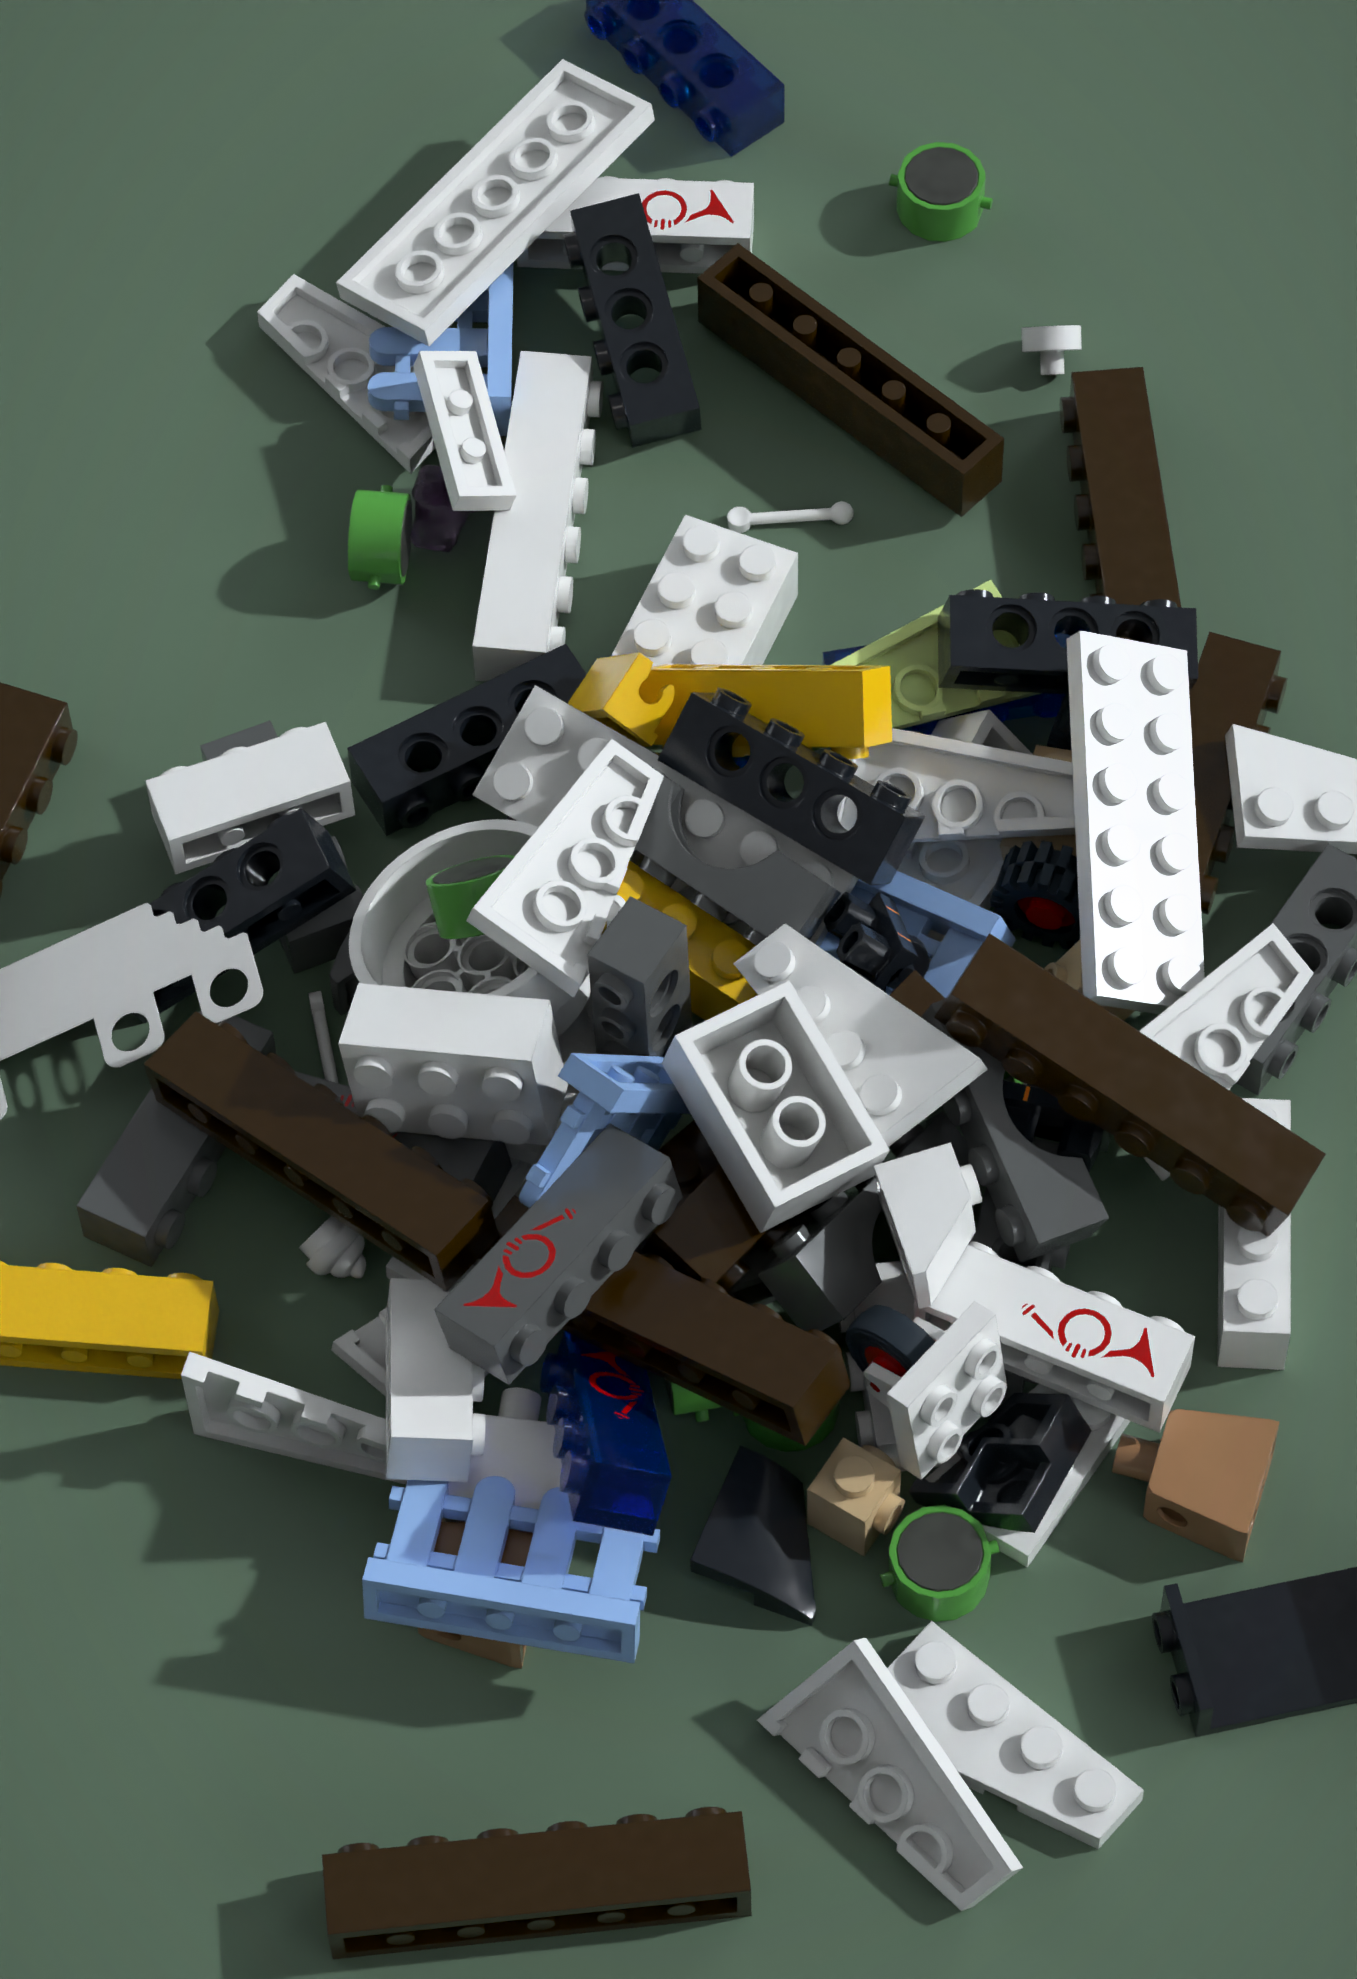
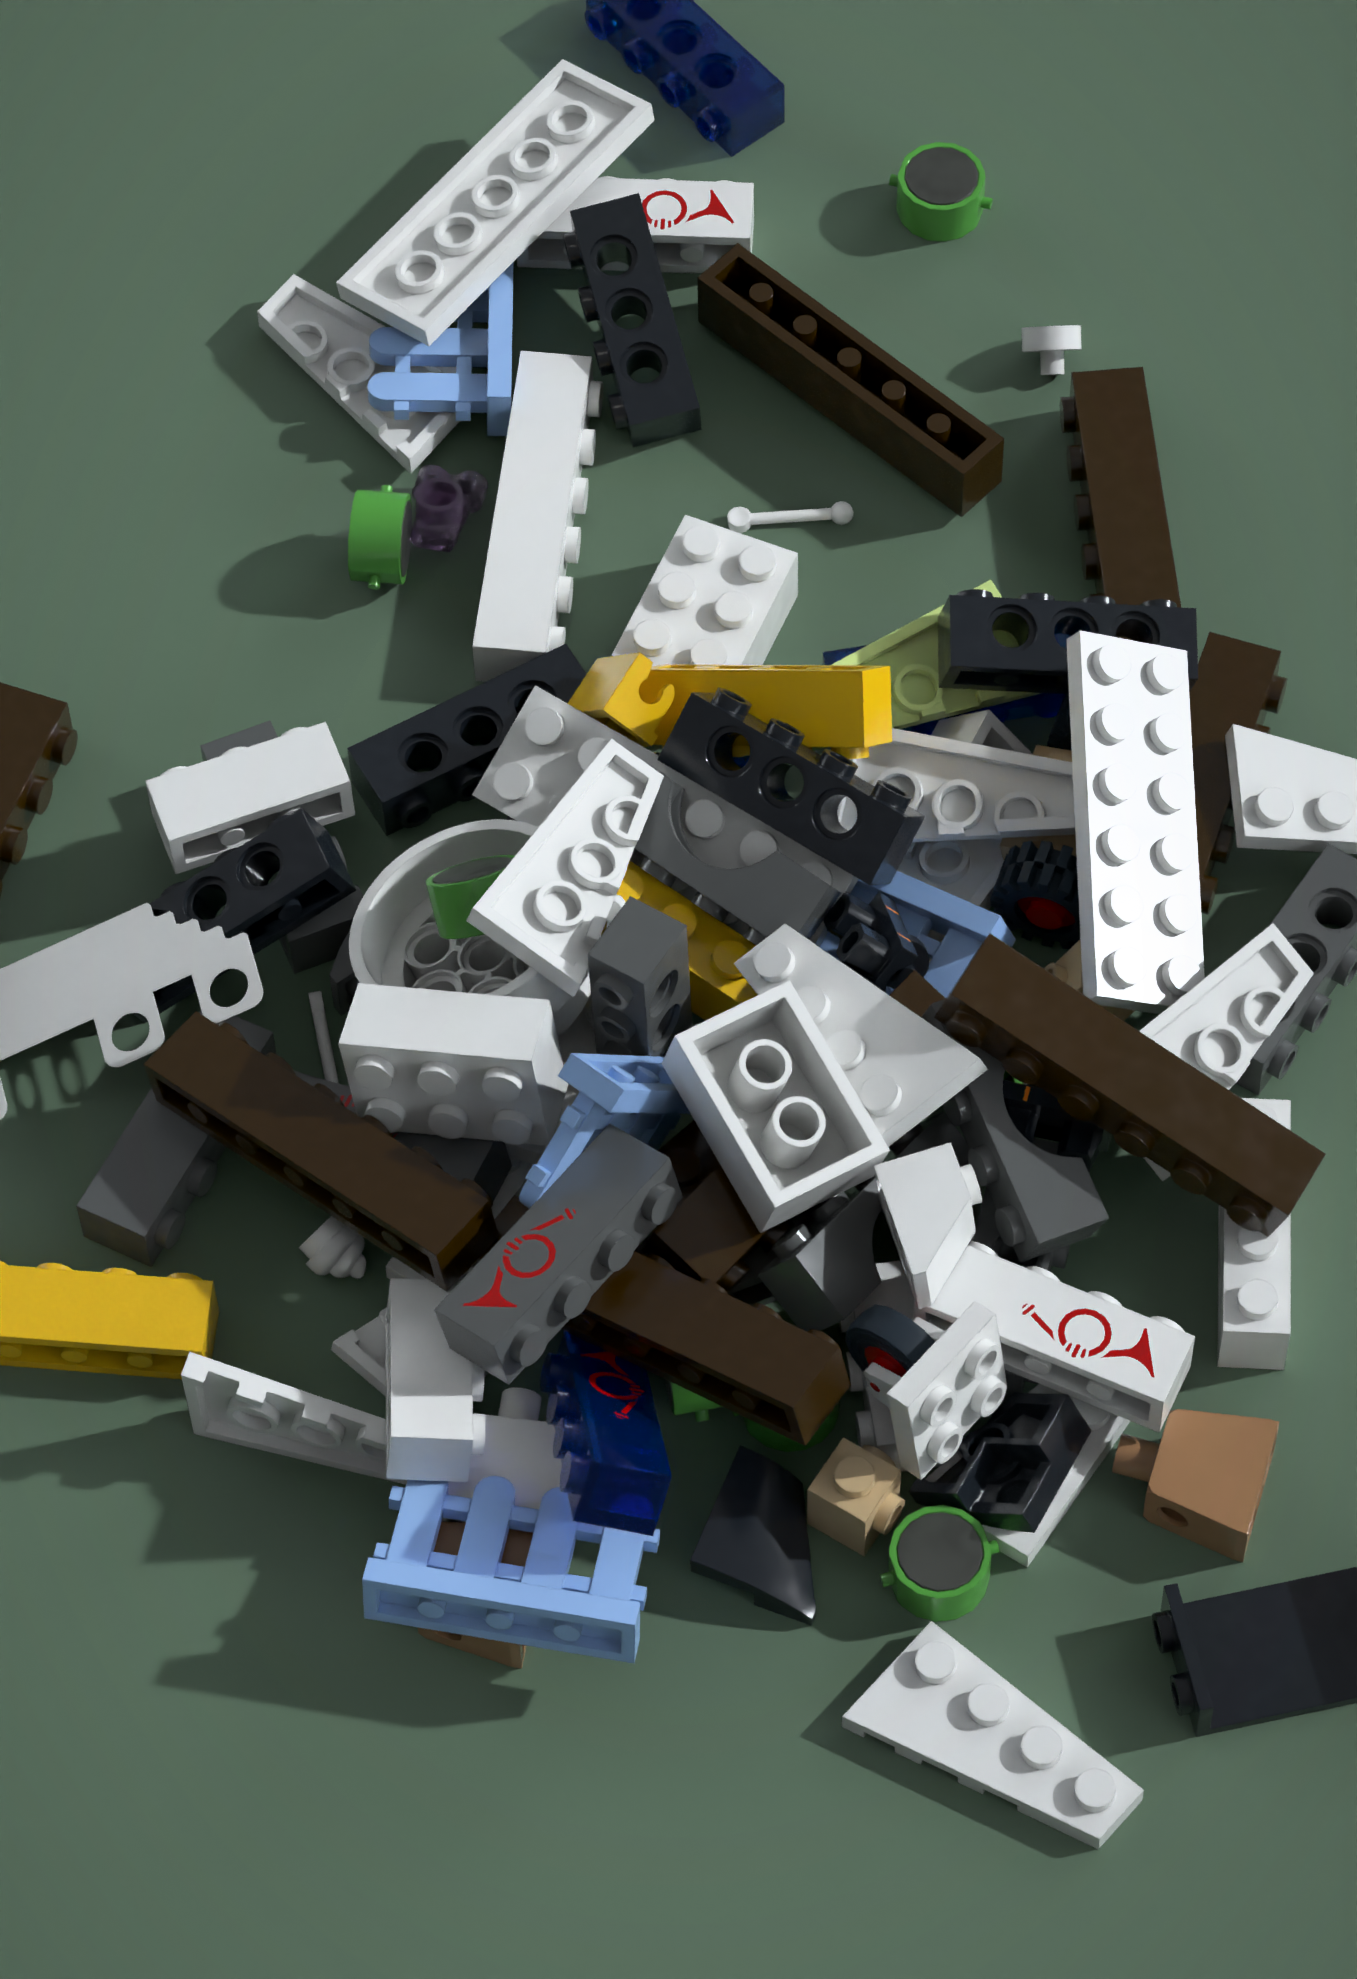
(464, 431): white plate -> none
(536, 1883): dark brown brick -> none
(880, 1754): white wing -> none

